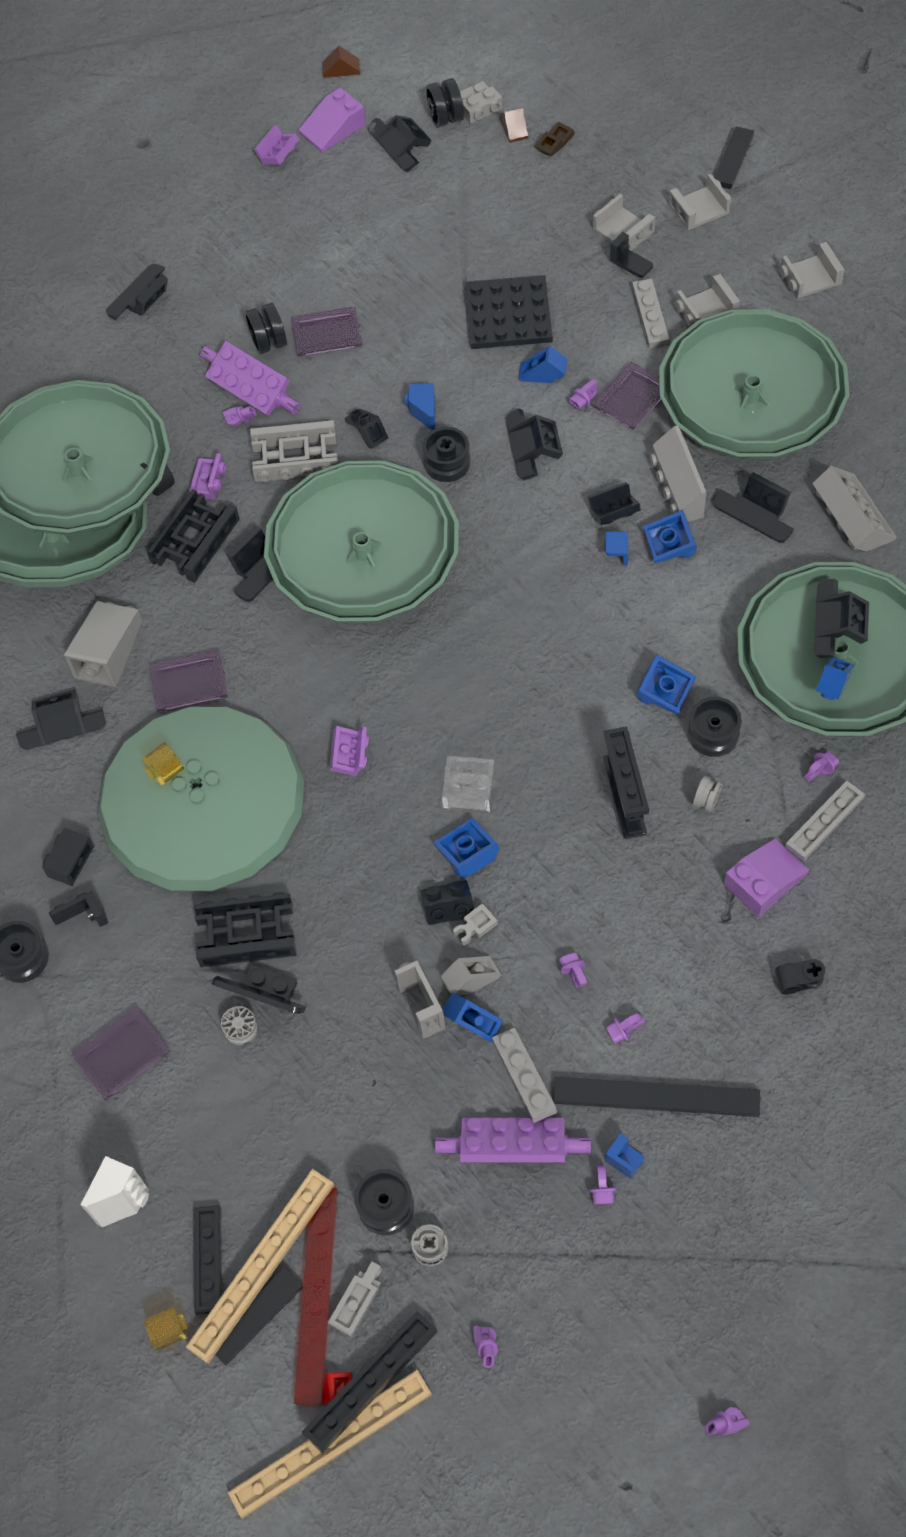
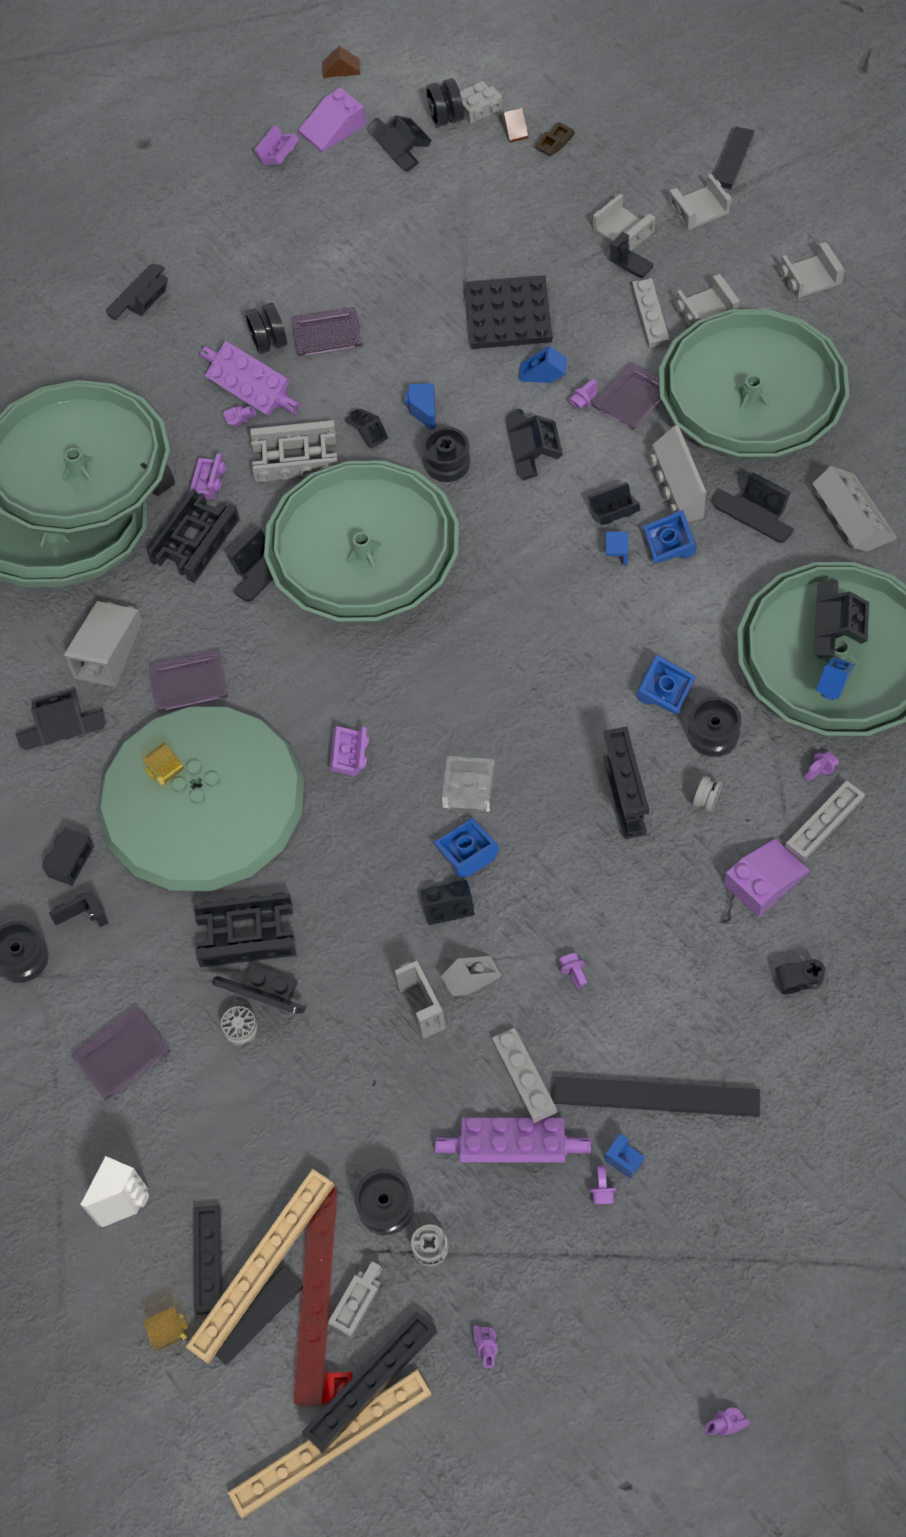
(472, 1017): blue slope -> none
(477, 922): light grey plate -> none
(620, 1030): medium lavender piece -> none

